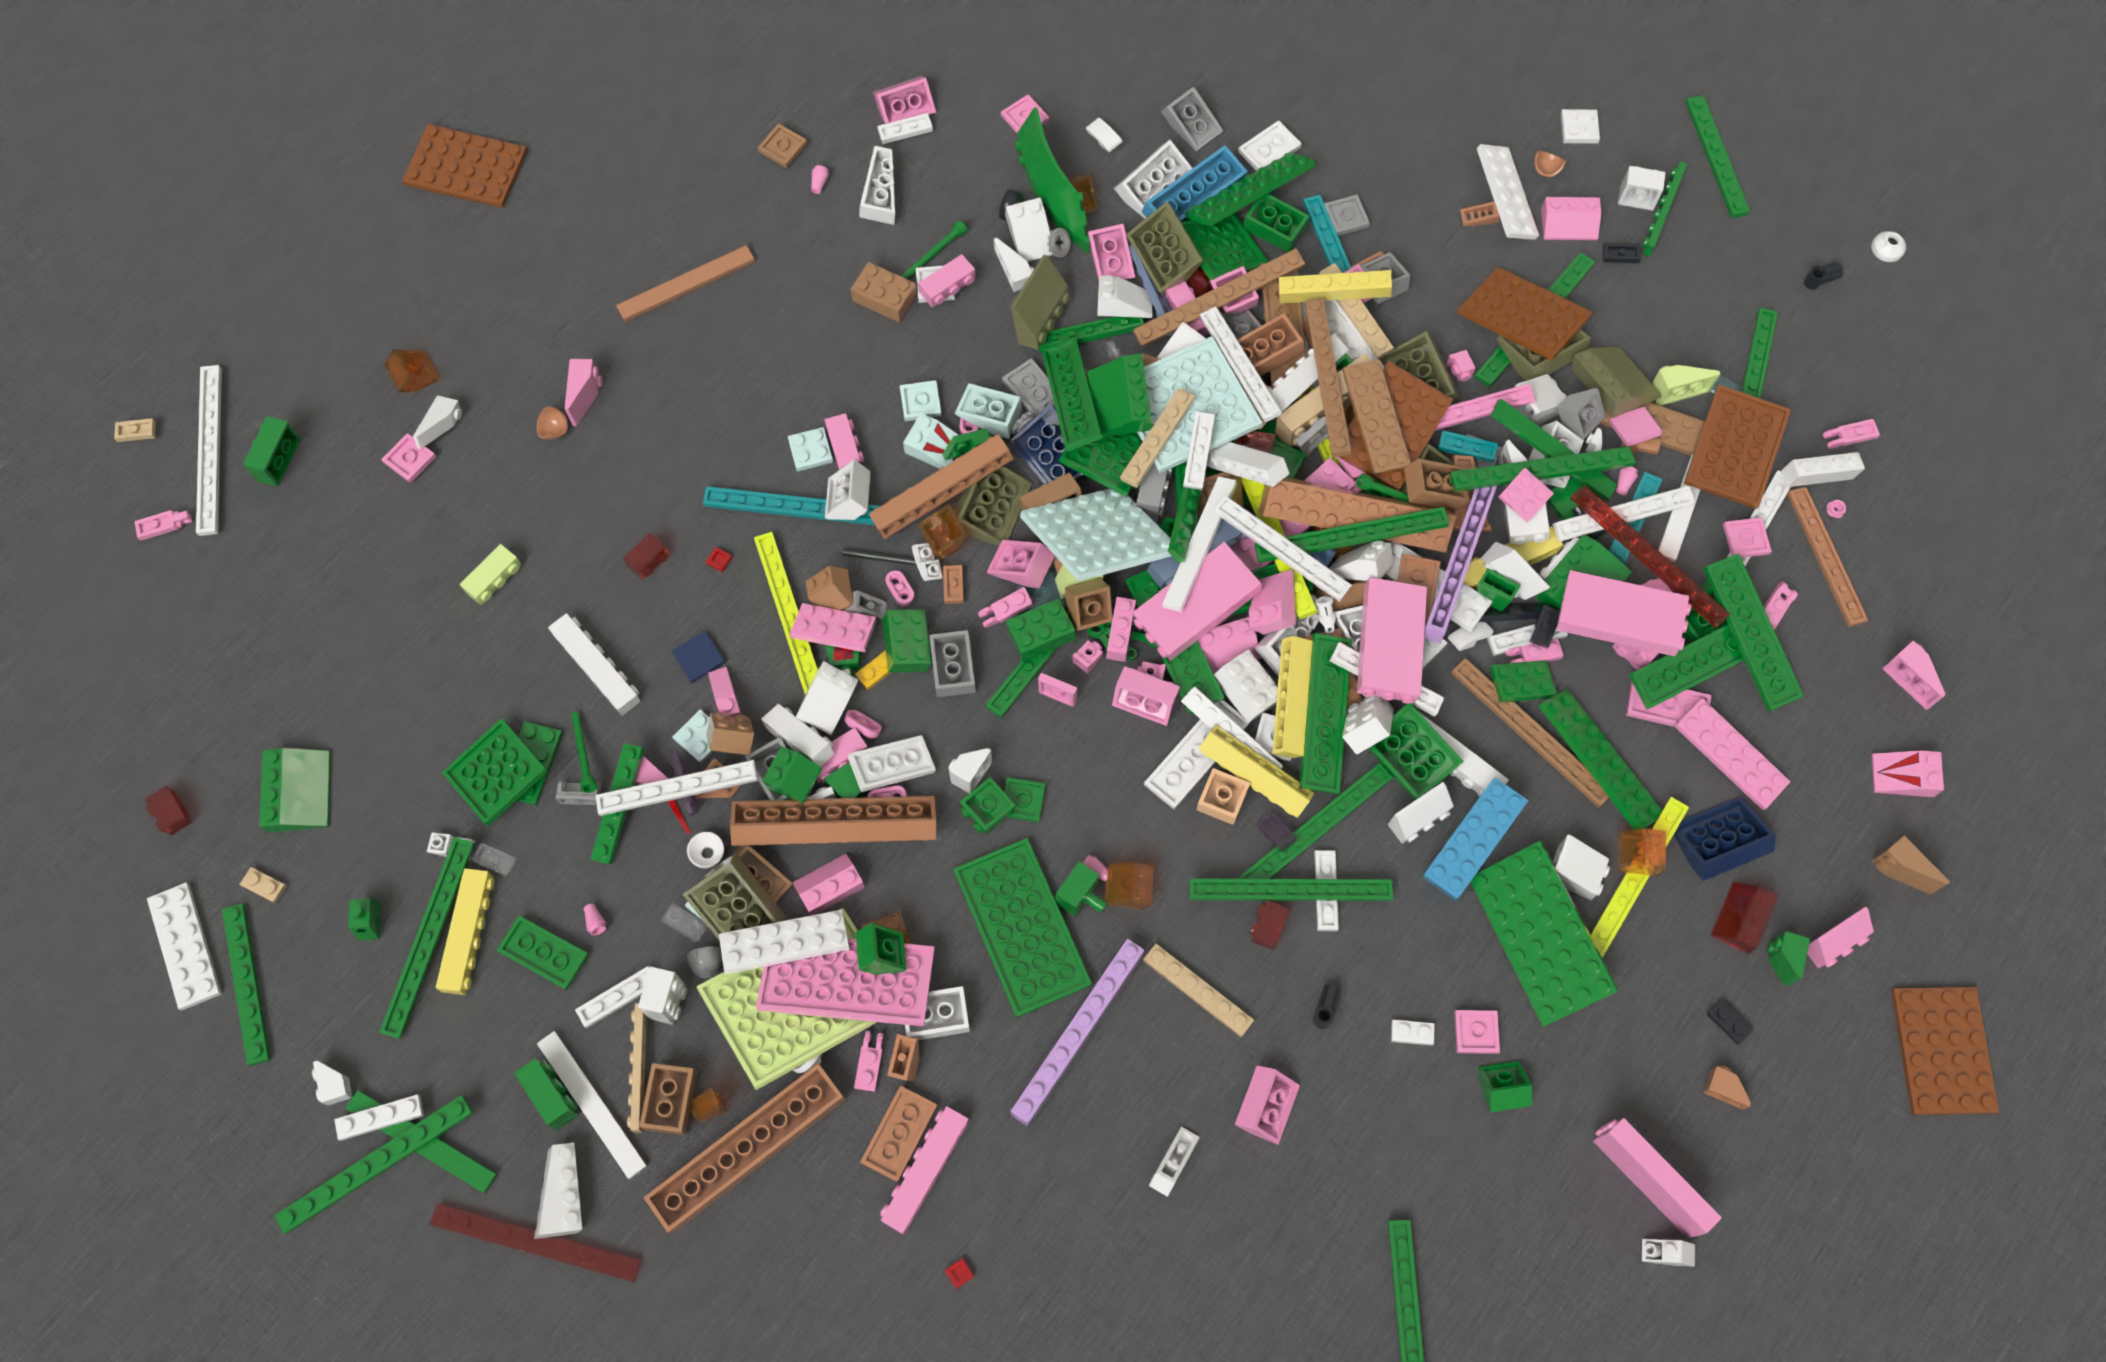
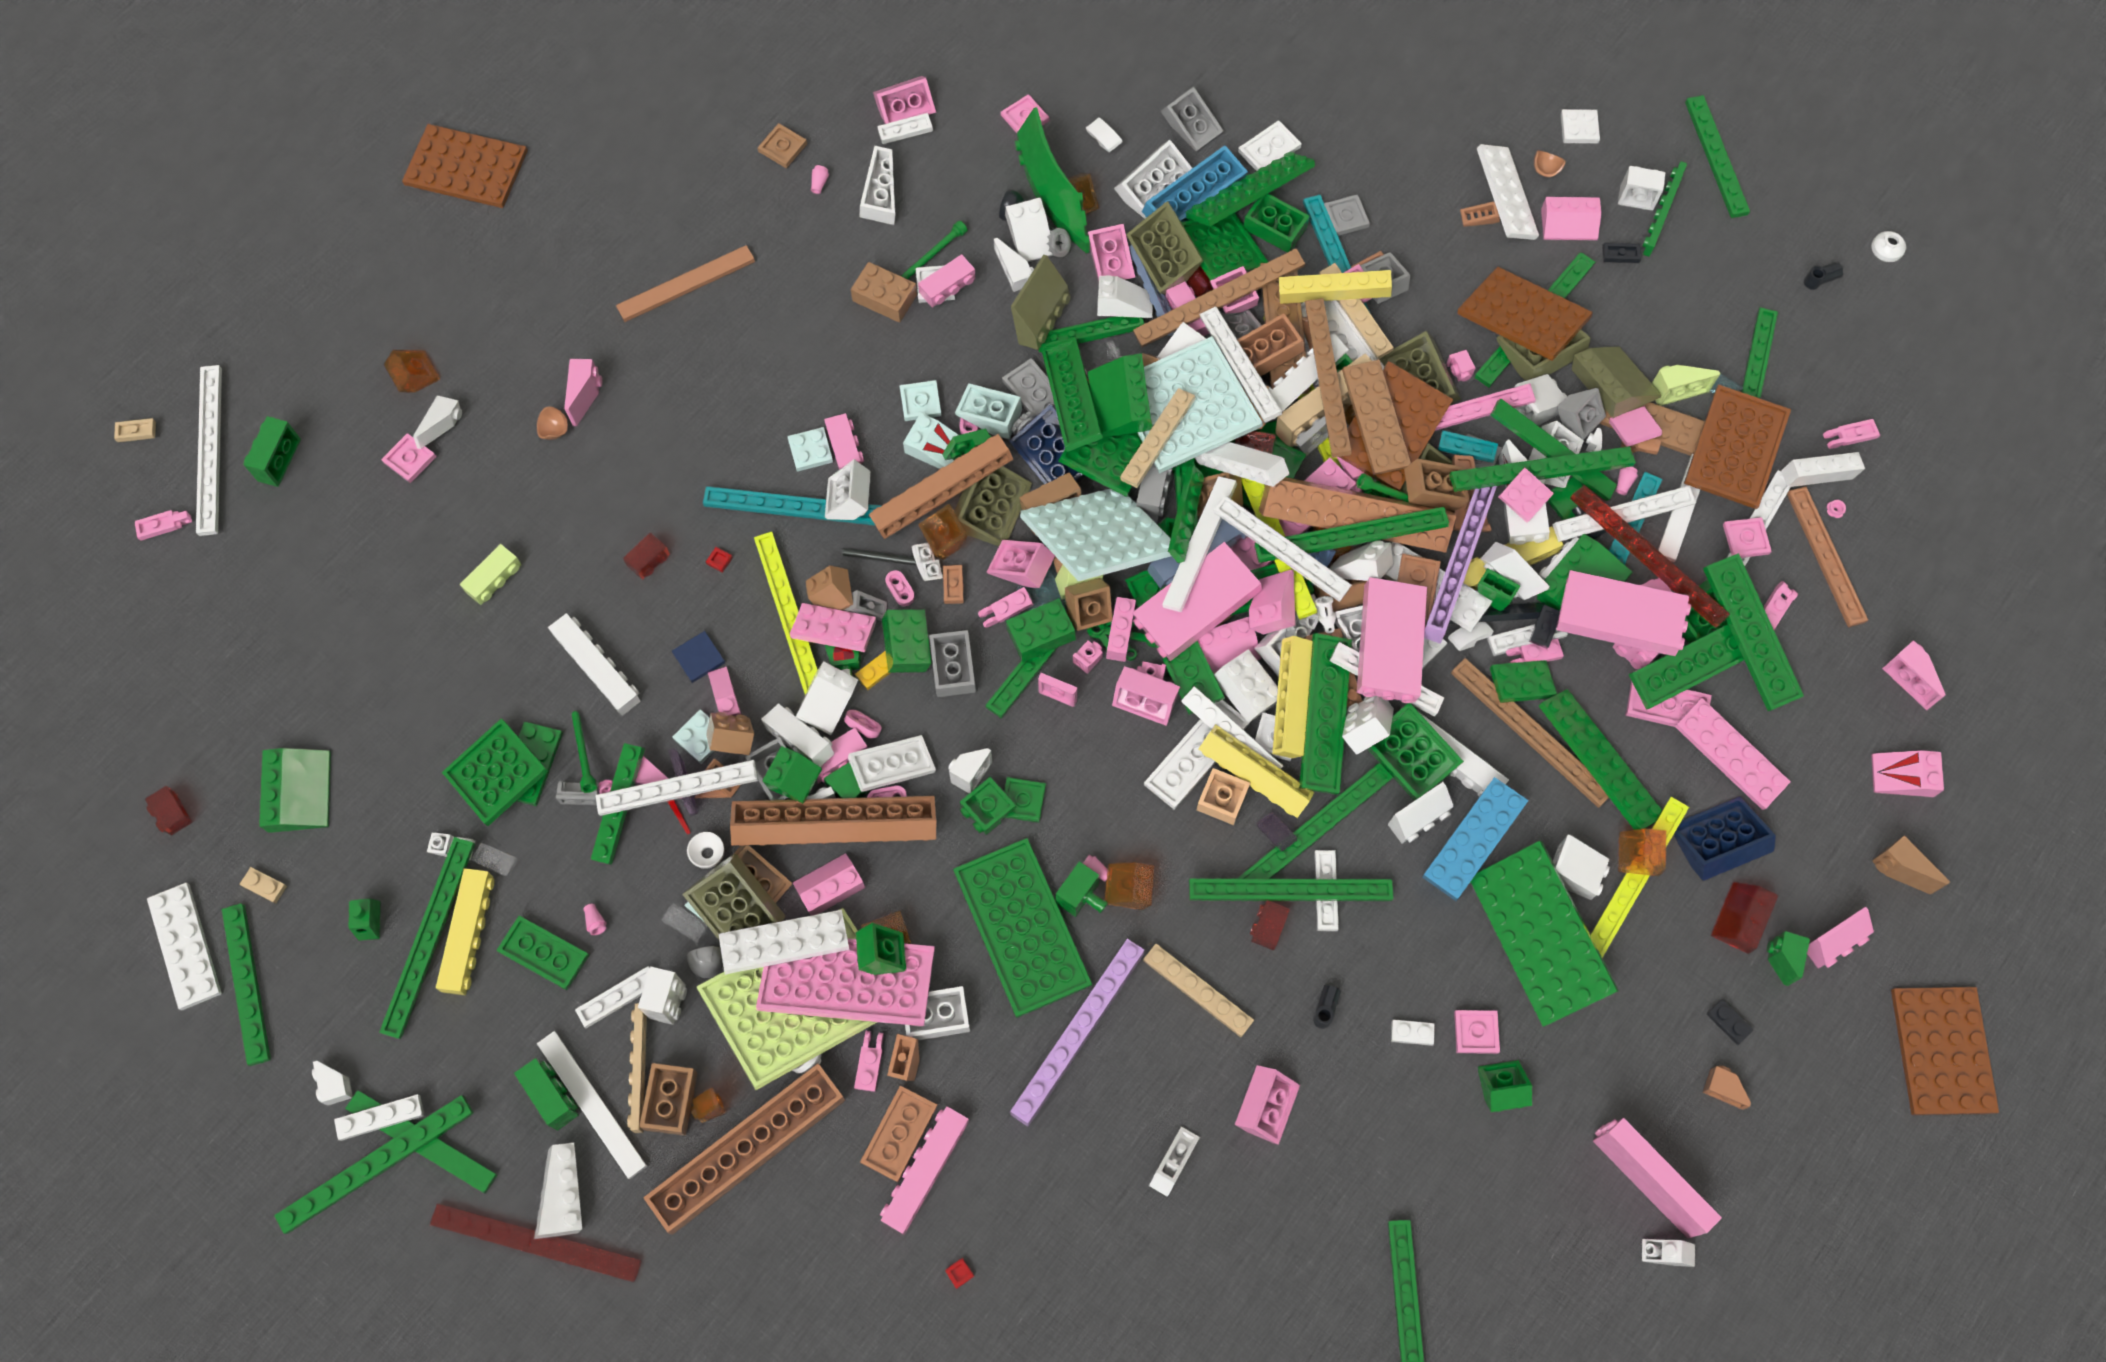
(605, 786): none -> bright pink plate
(1198, 450): white plate -> none

